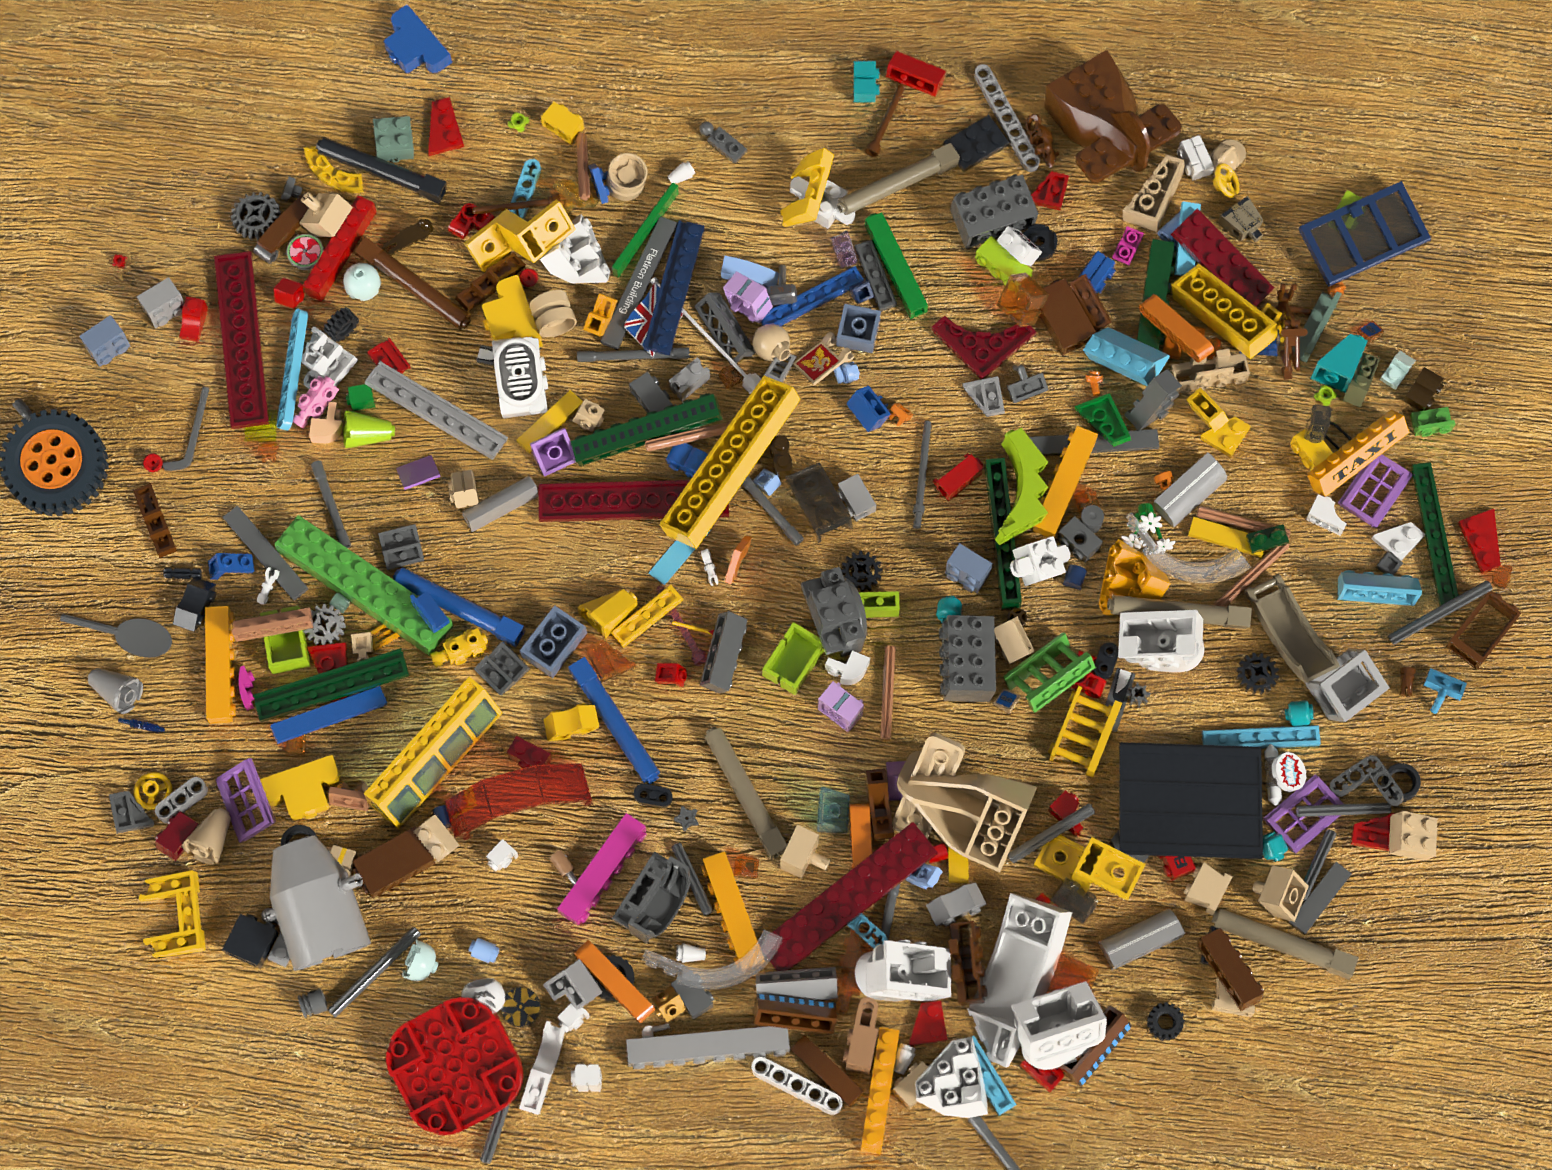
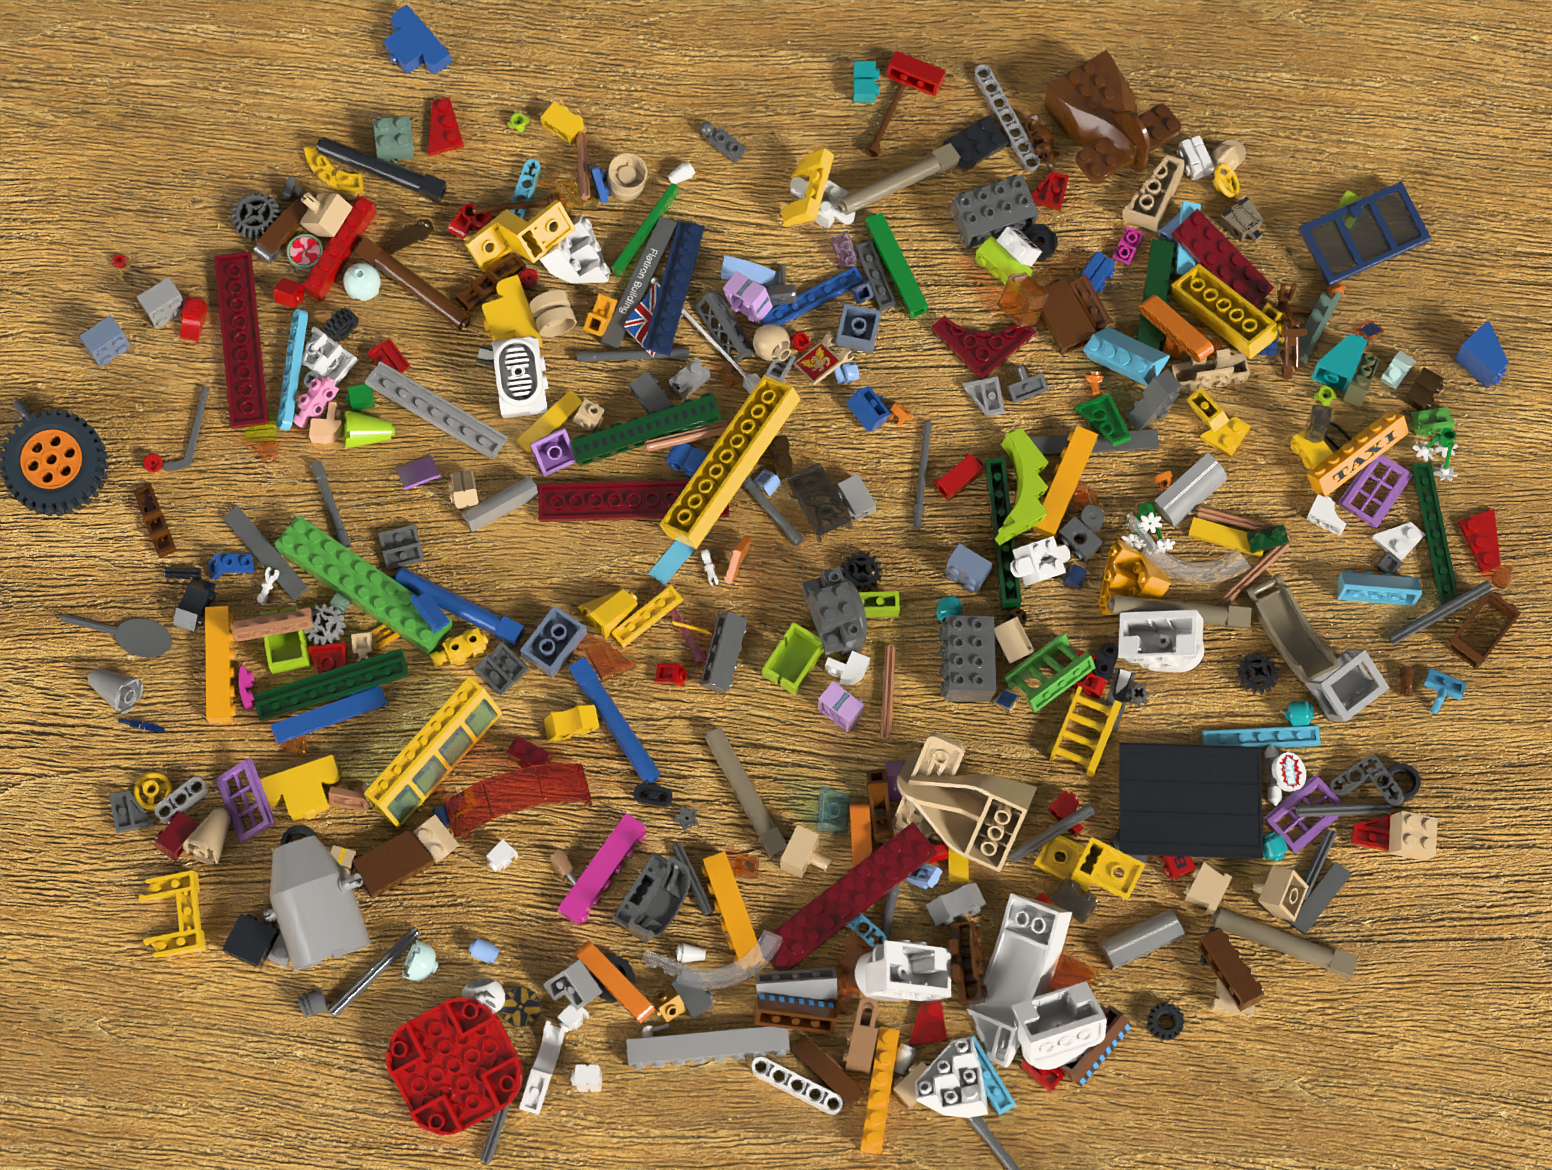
(799, 341): none -> red tile
(1445, 444): none -> plant
(1483, 356): none -> blue slope

